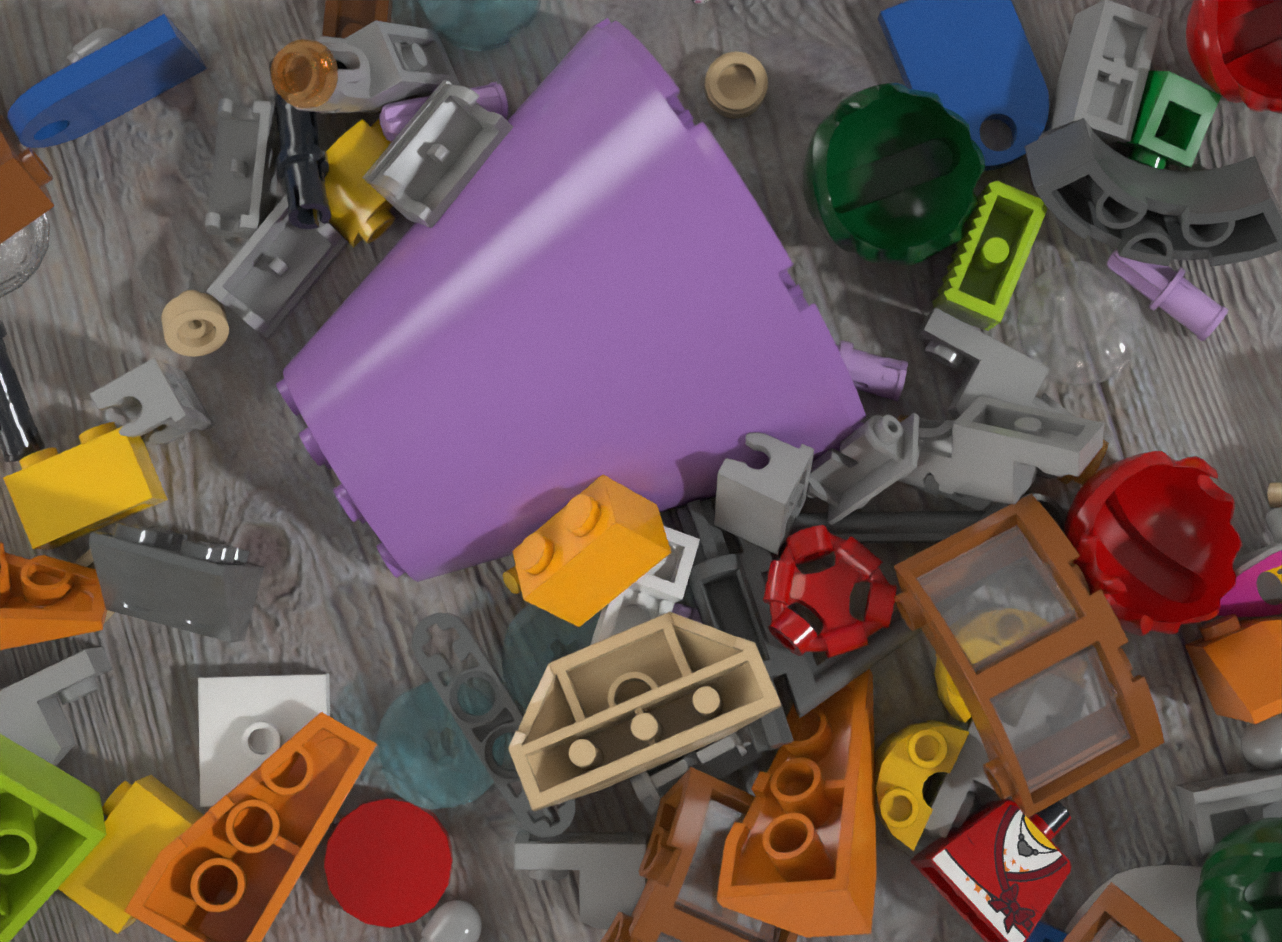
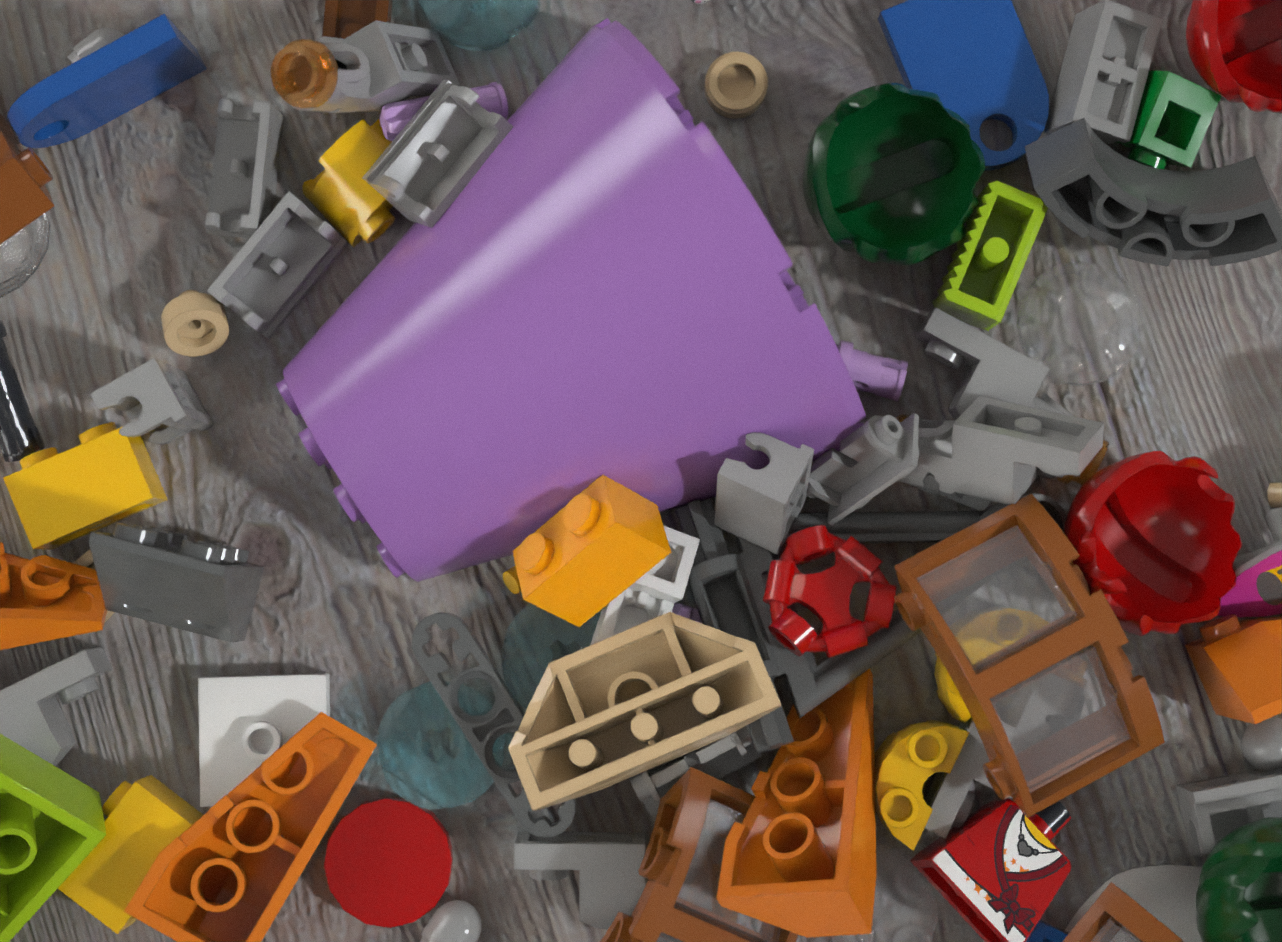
(301, 164): black pin -> none
(1170, 293): lavender axle -> none

